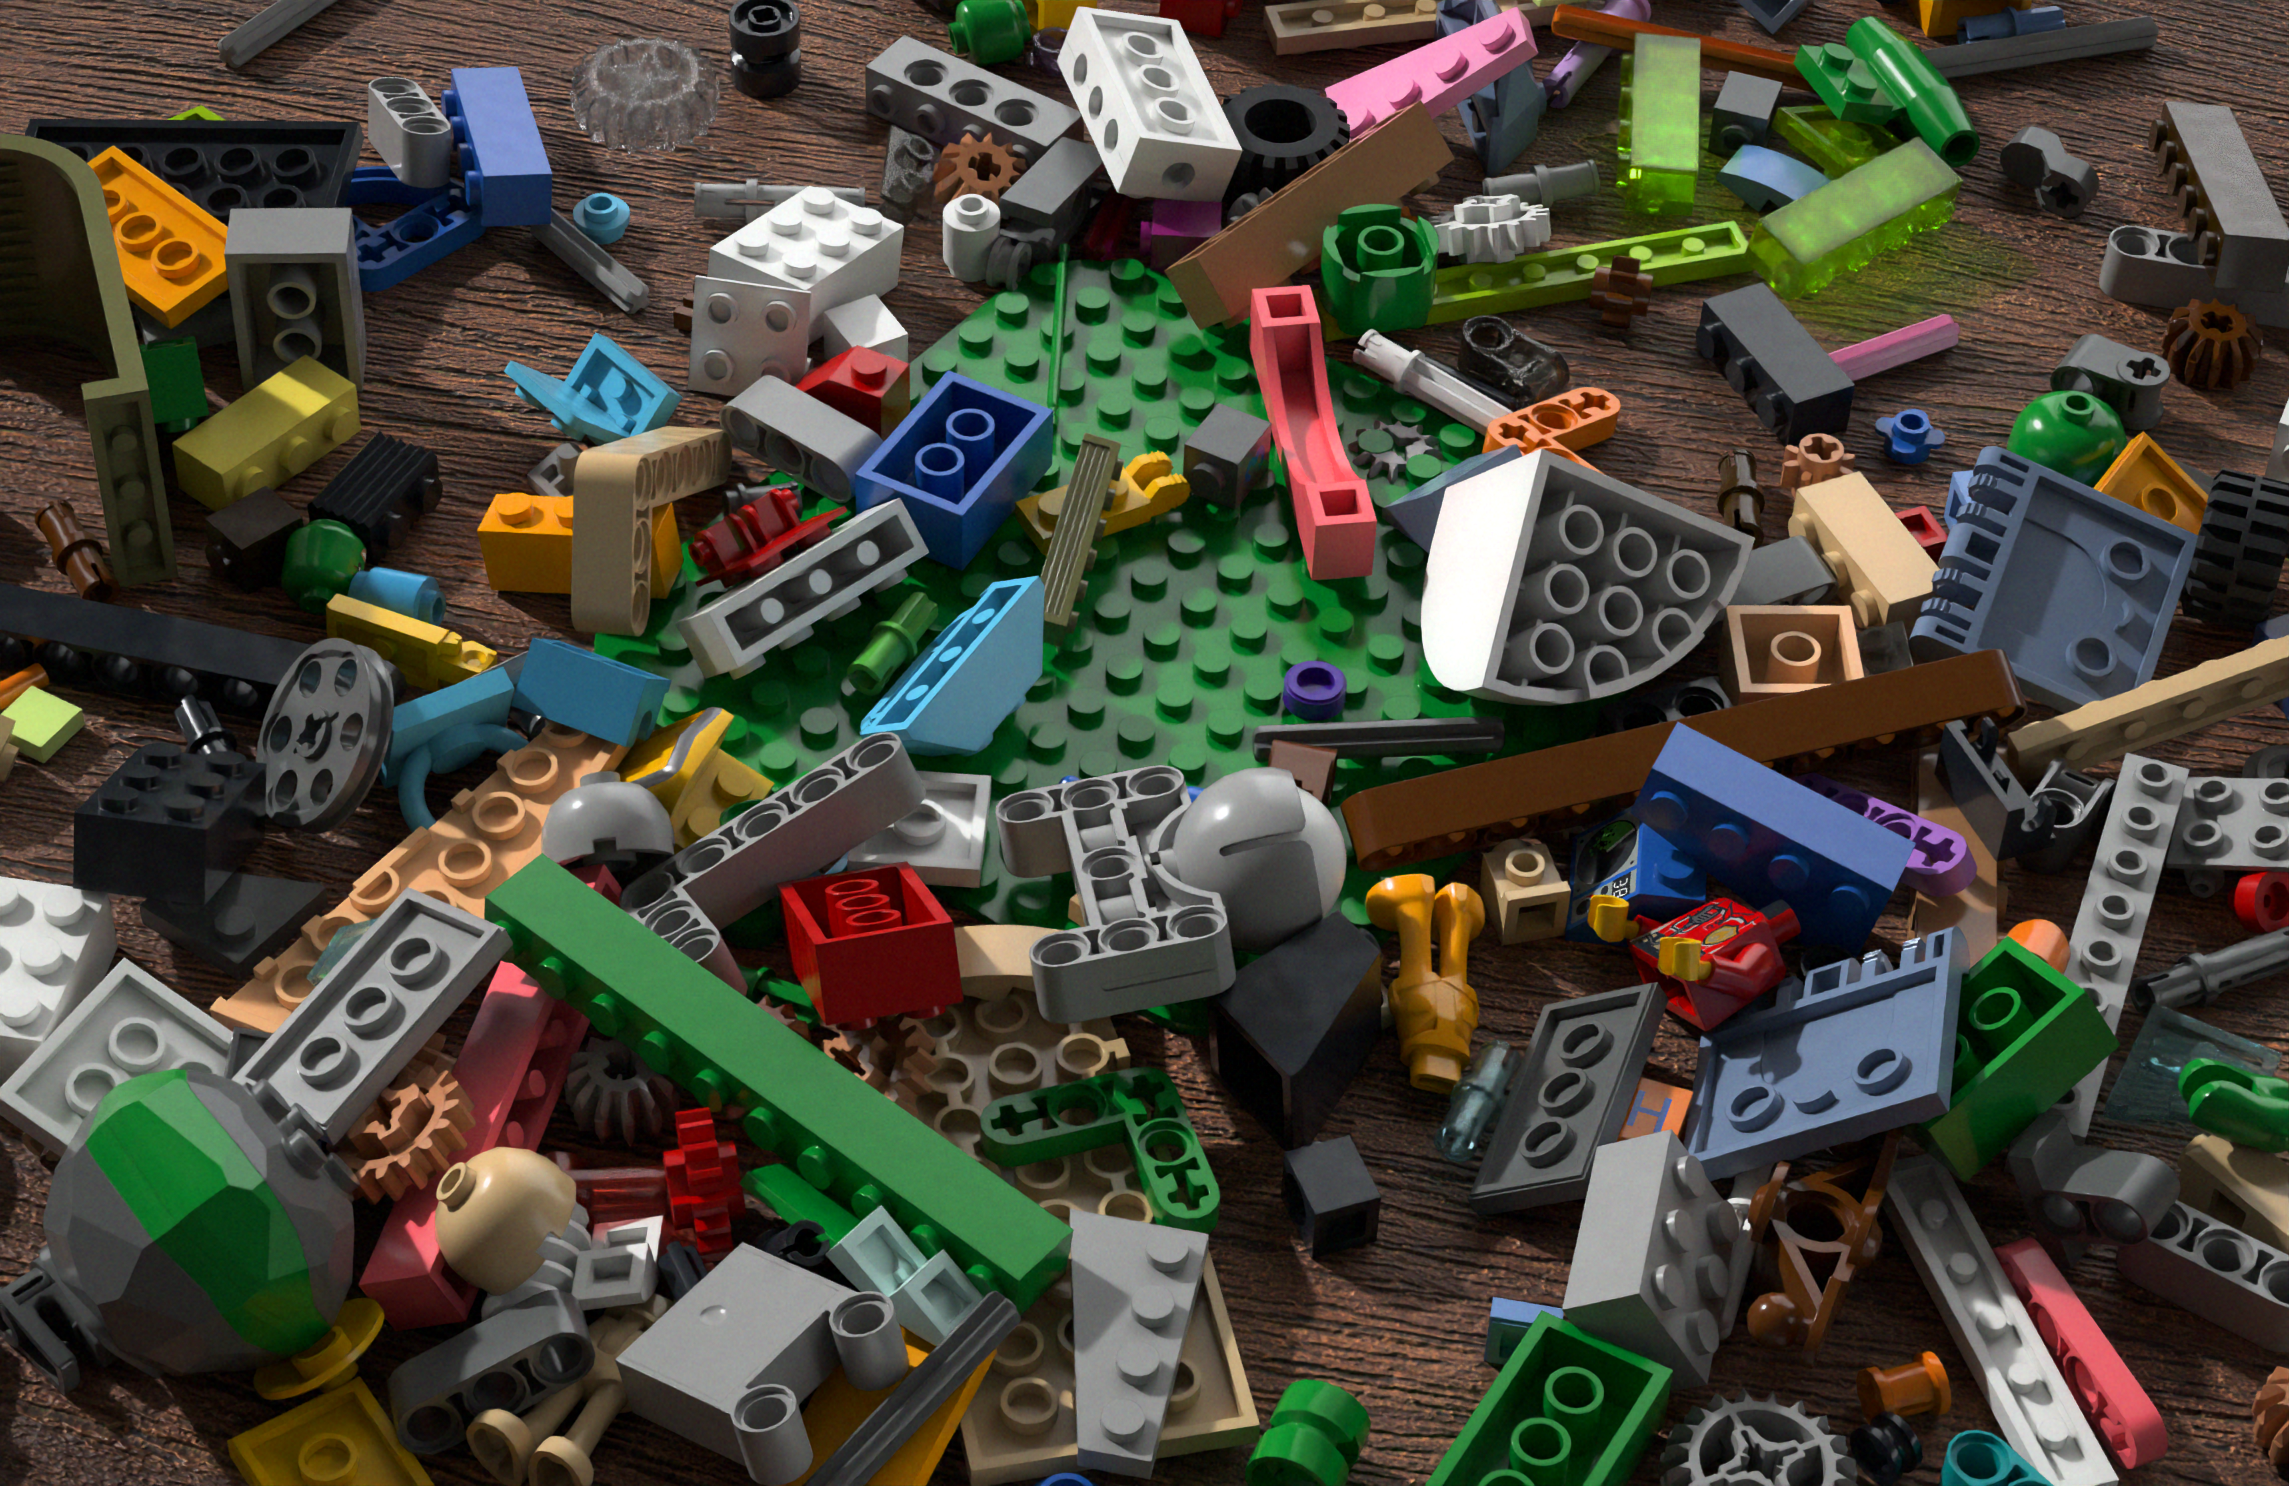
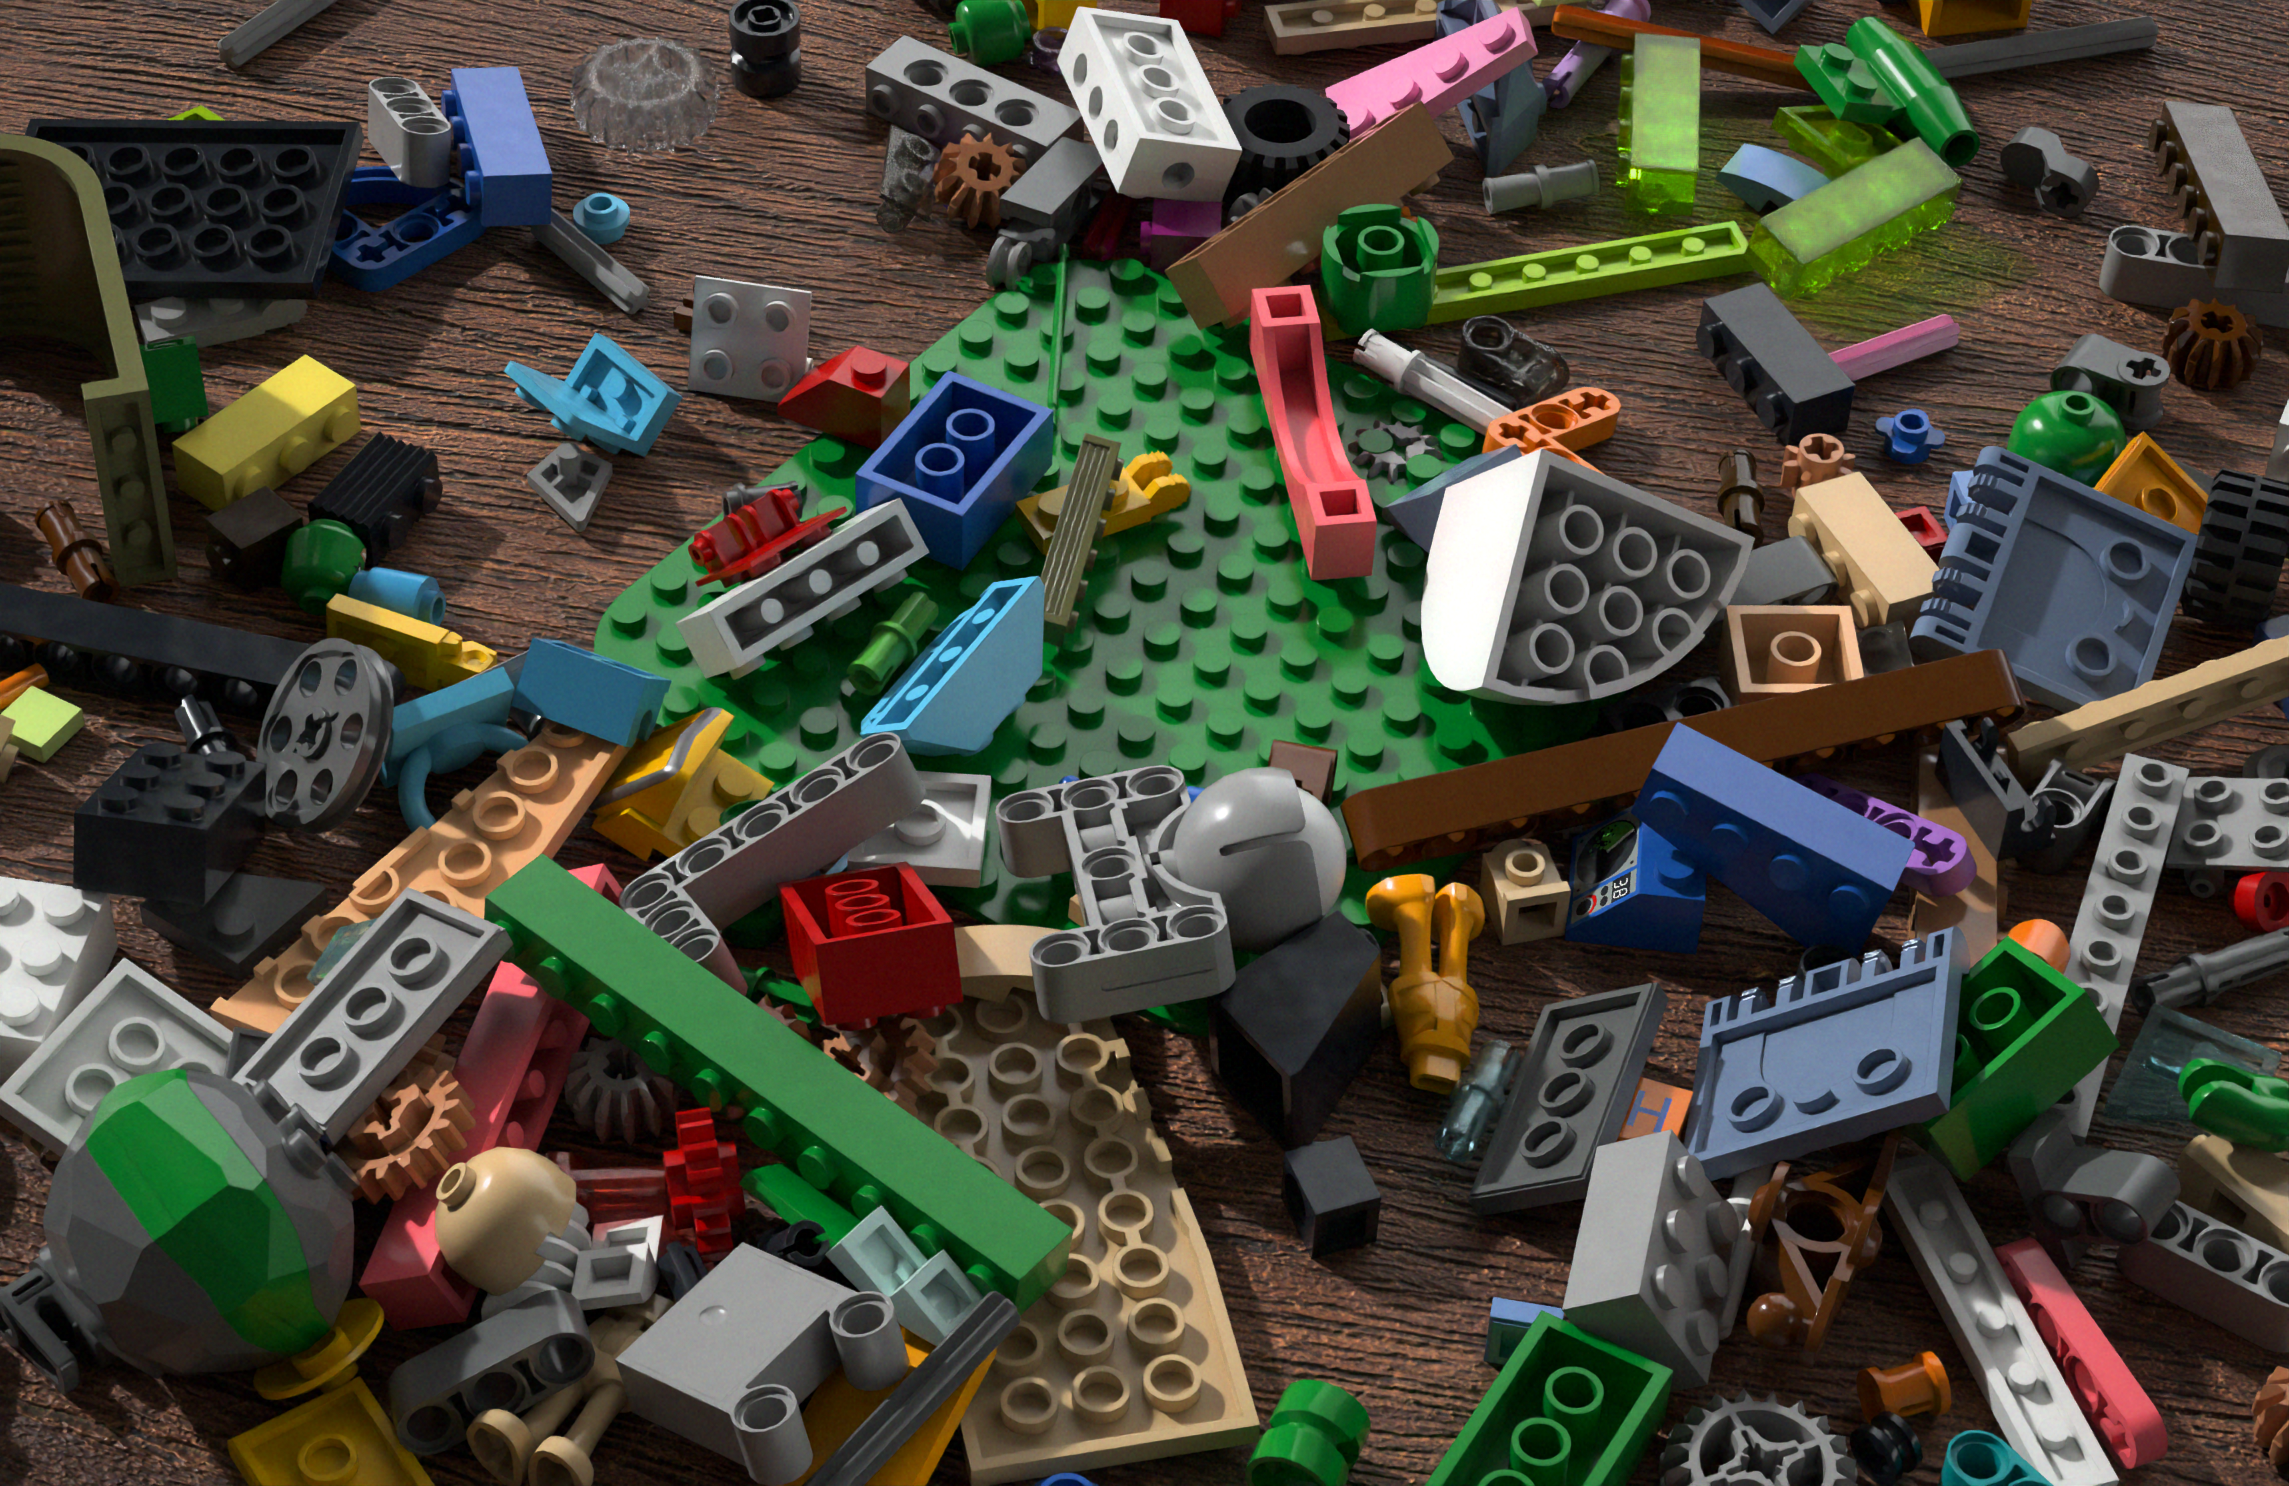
(162, 239): light orange plate -> none
(295, 291): light grey brick -> none
(530, 545): light orange brick -> none
(608, 825): light grey cylinder -> none
(613, 517): tan beam -> none
(711, 198): light grey pin -> none
(799, 436): light grey beam -> none
(814, 247): white brick -> none
(864, 324): white brick -> none
(969, 234): white brick -> none
(1118, 1120): green beam -> none
(1130, 1325): light grey wing -> none
(1227, 455): dark grey brick -> none
(1314, 690): dark purple tile -> none
(1389, 737): dark grey axle -> none
(1491, 228): white gear -> none
(1621, 291): reddish brown gear -> none
(1705, 959): red torso -> none
(1744, 113): dark grey brick -> none
(2009, 24): medium blue axle -> none

